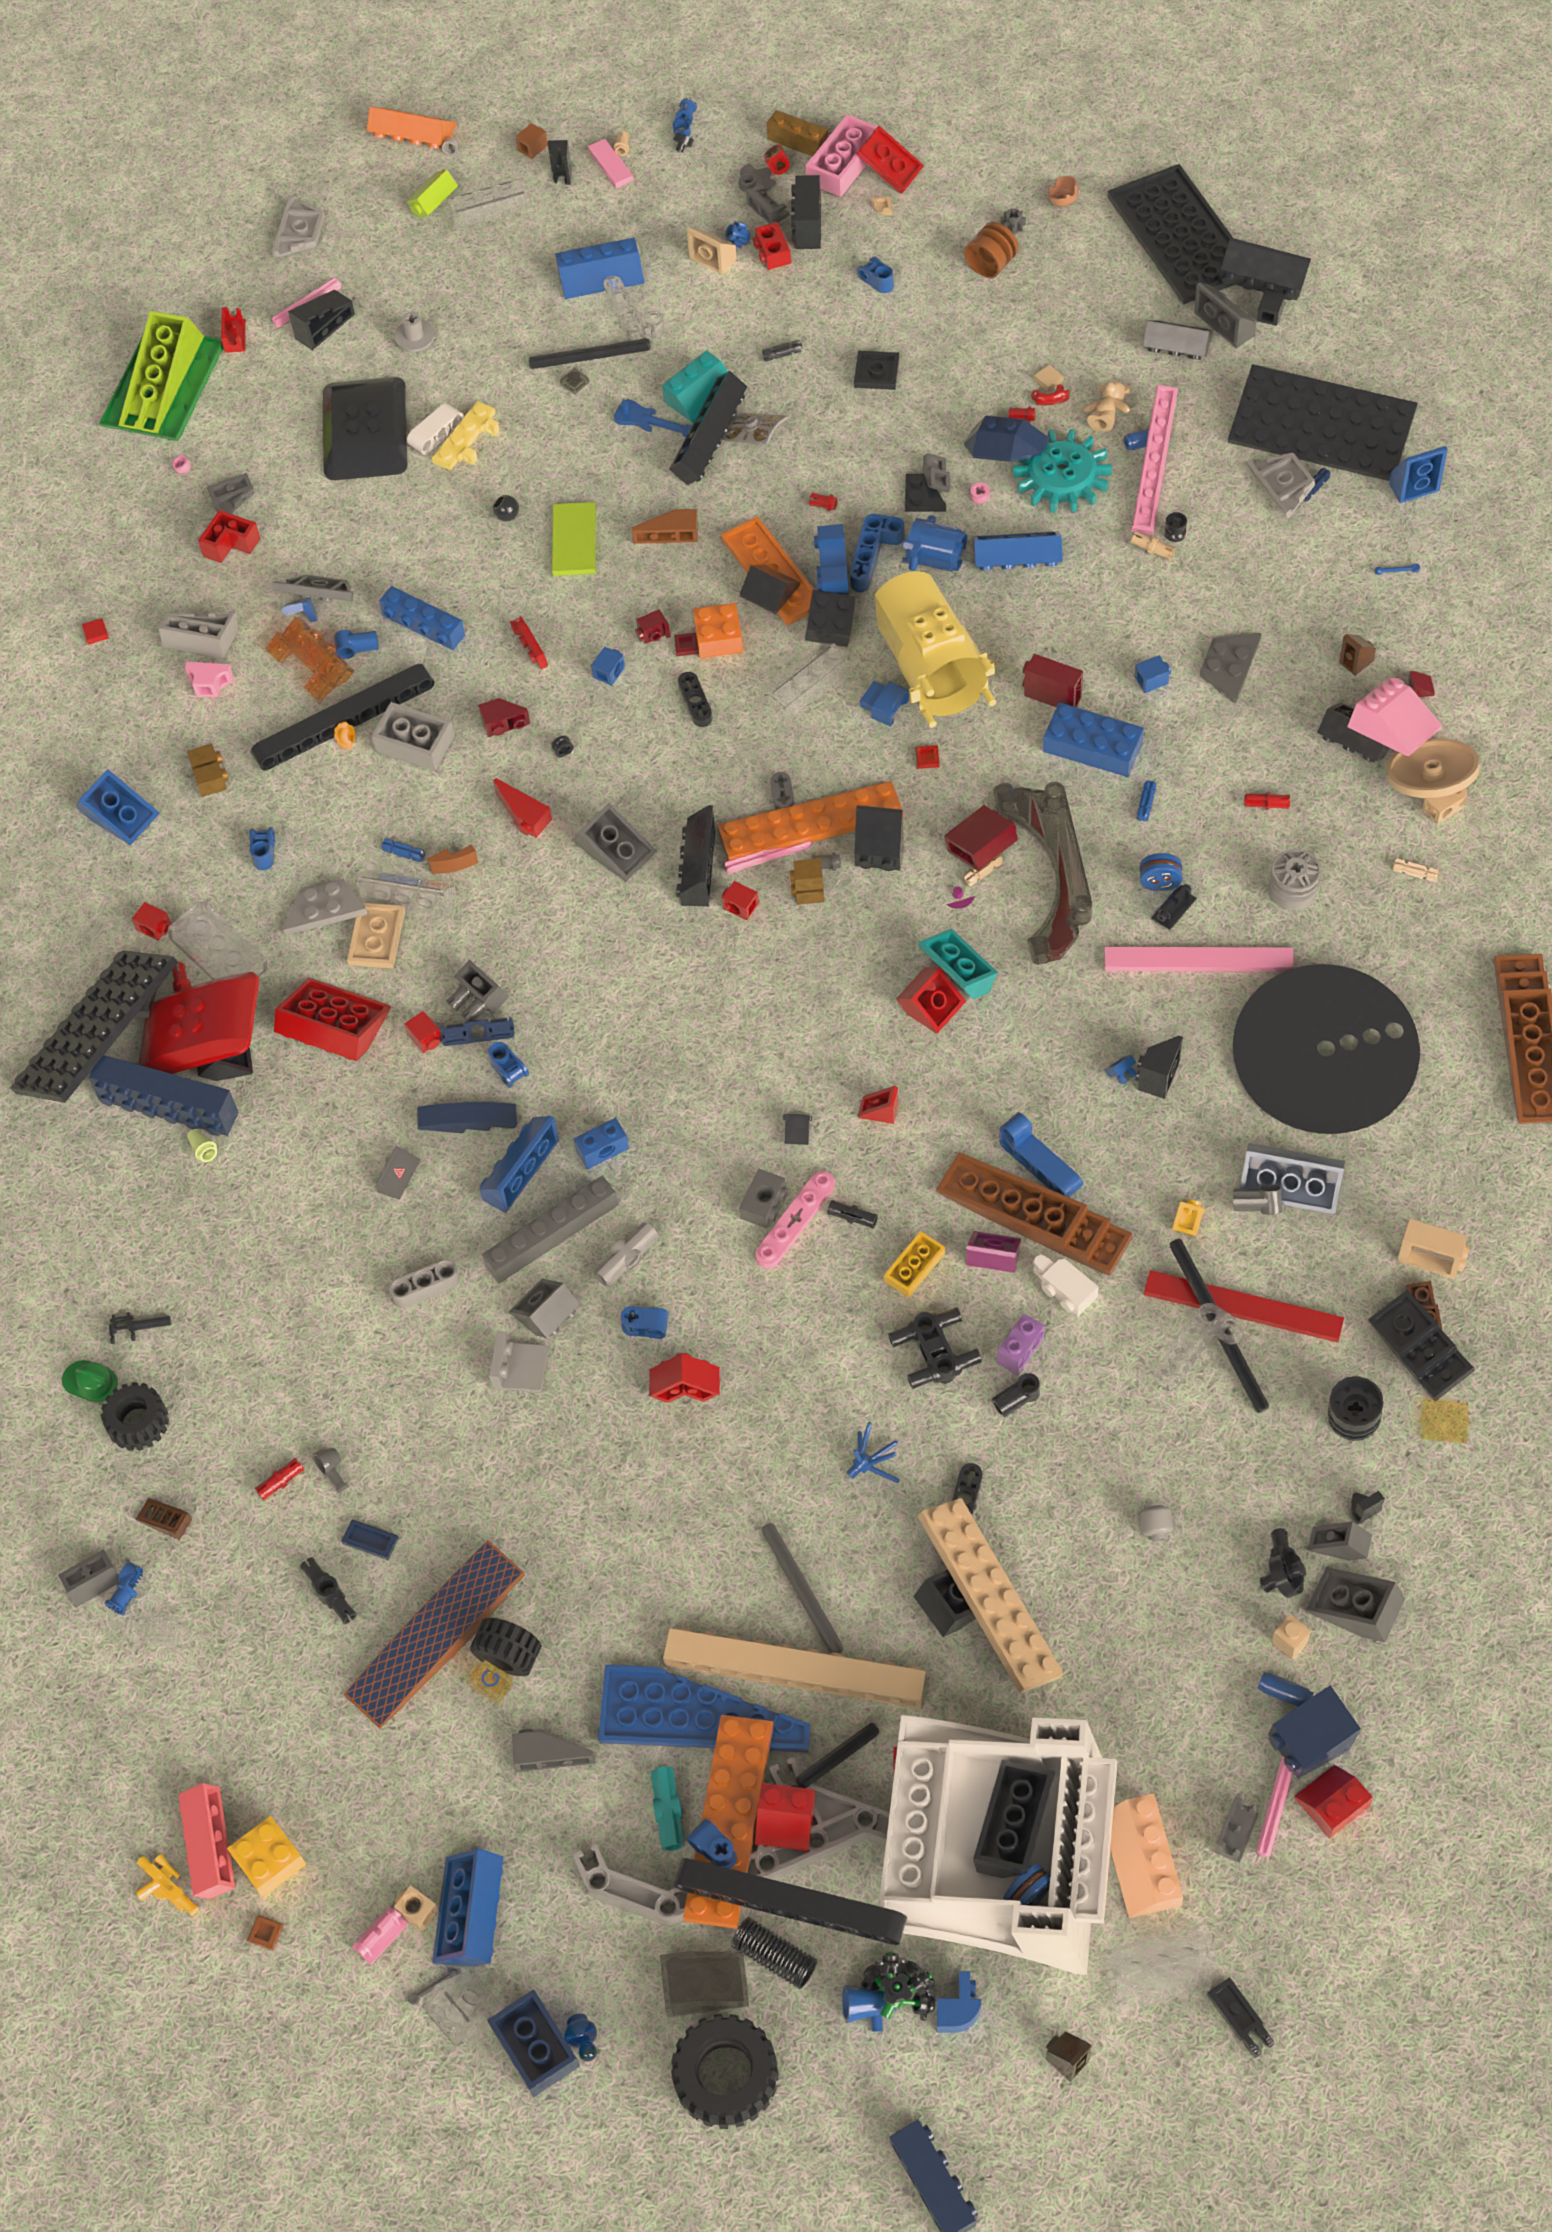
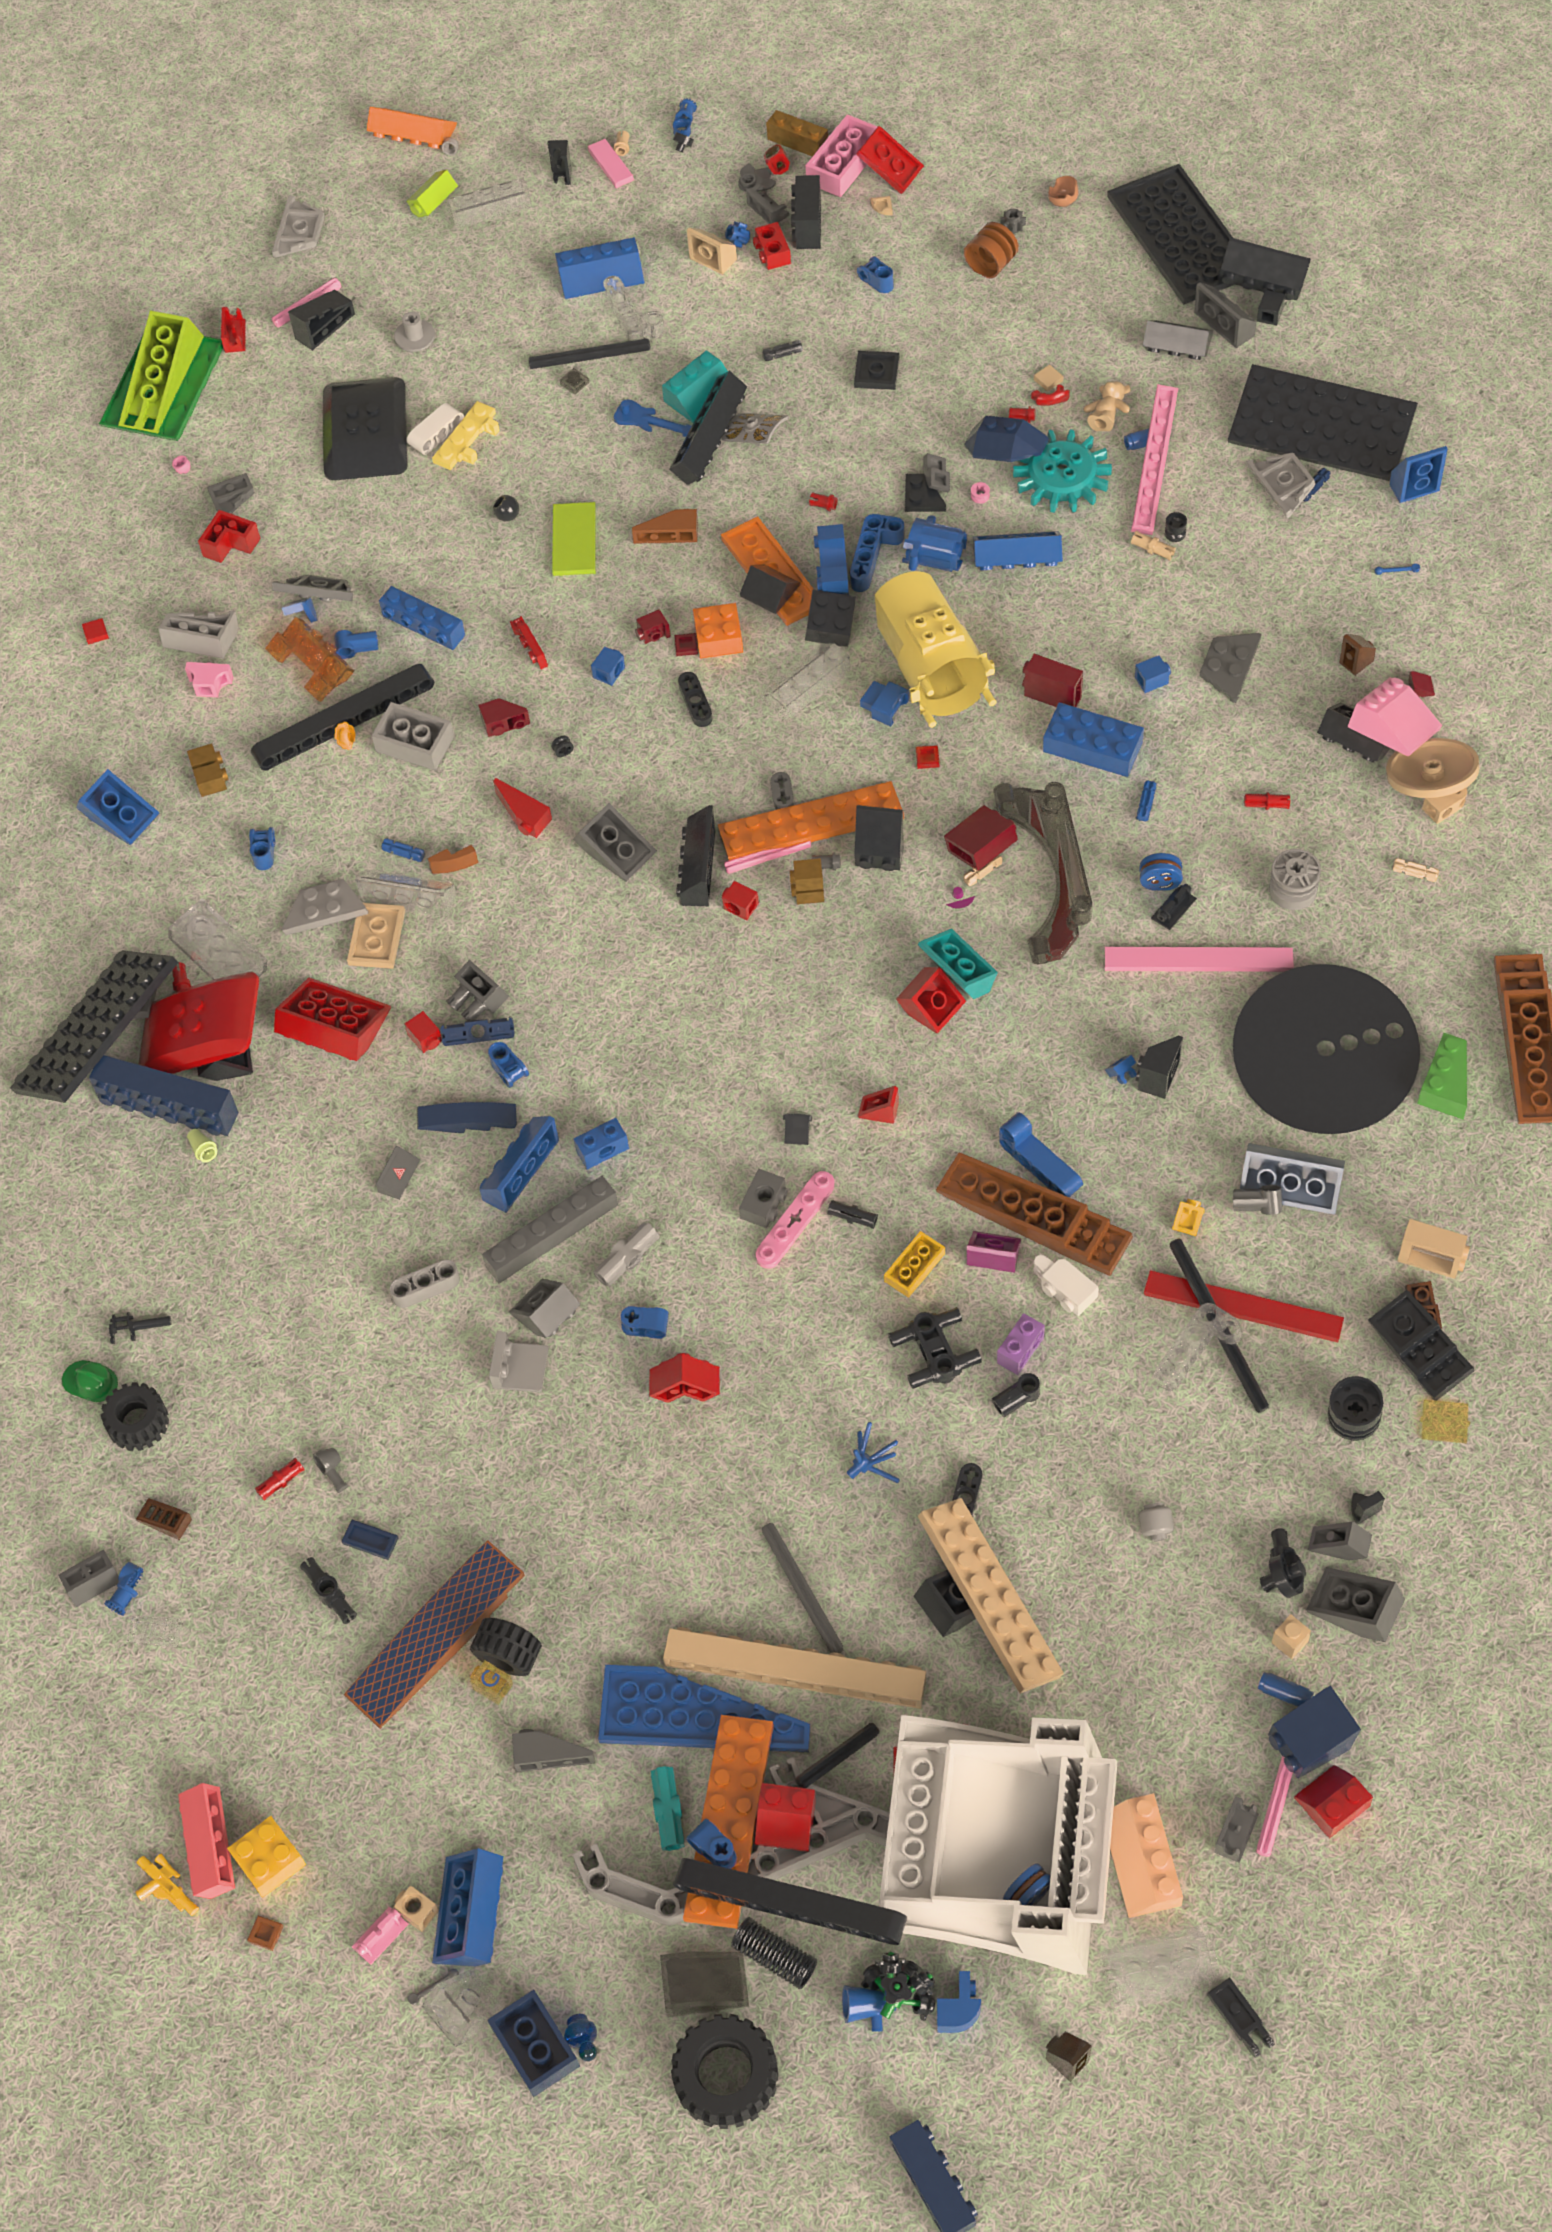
(151, 921): red brick -> none
(531, 140): dark orange brick -> none
(1012, 1820): black slope -> none
(1447, 1078): none -> bright green wedge

